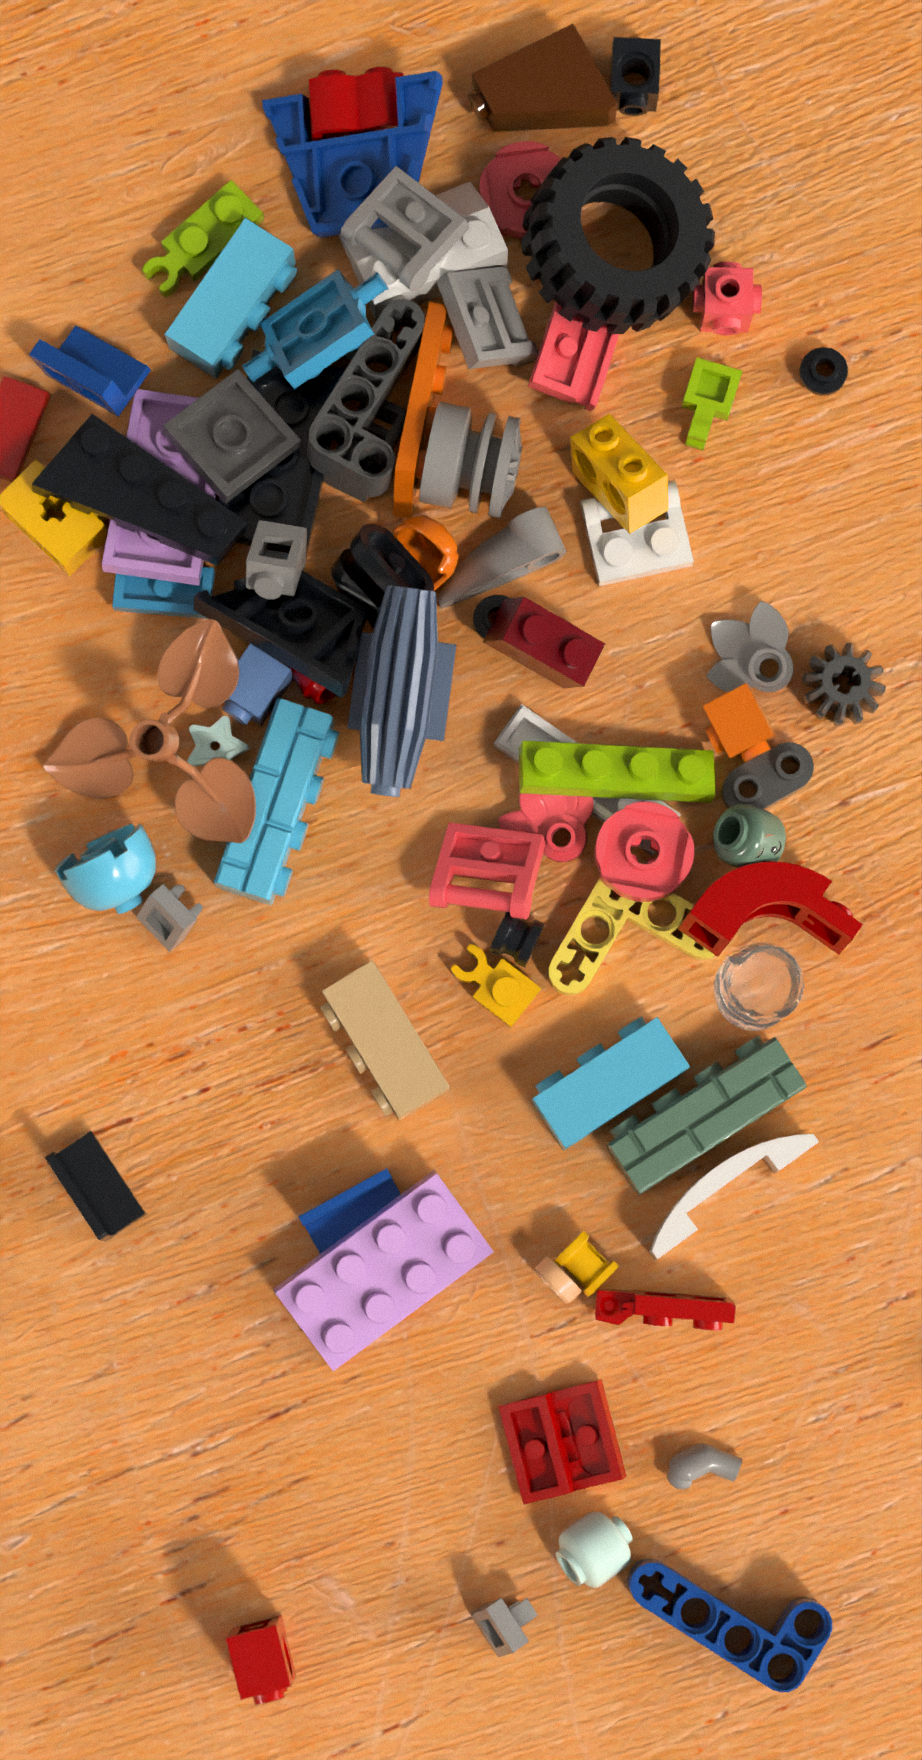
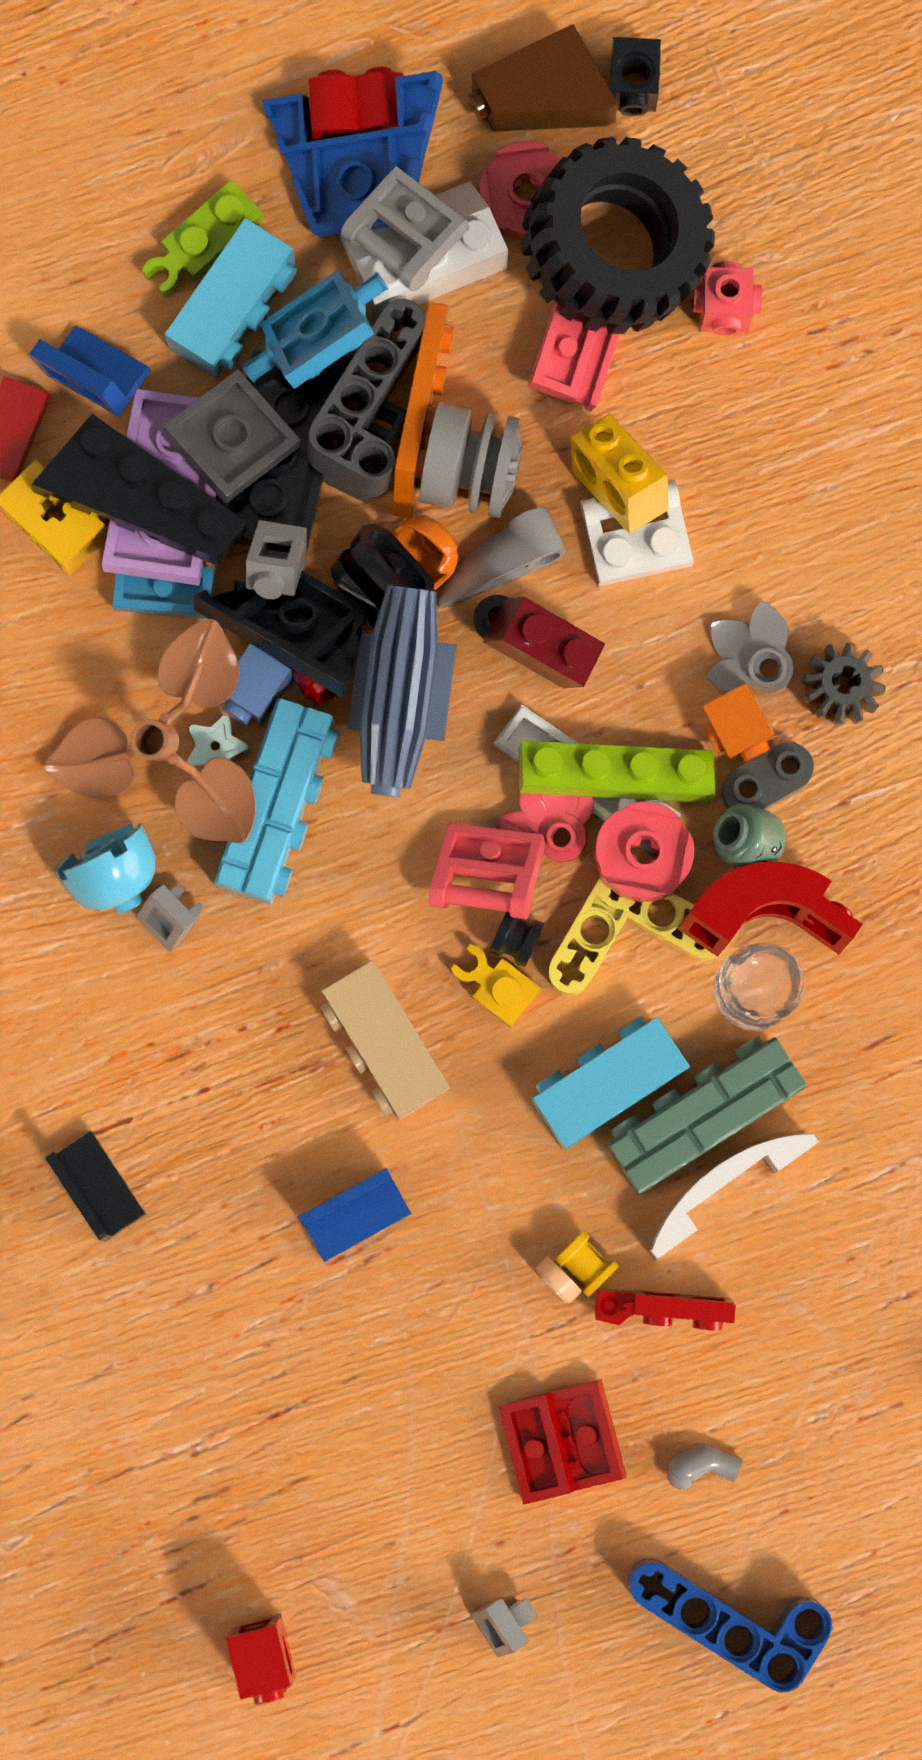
(383, 1270): lavender plate -> none
(486, 318): light grey plate -> none
(594, 1549): light aqua head -> none
(709, 395): lime plate -> none
(818, 384): black plate -> none

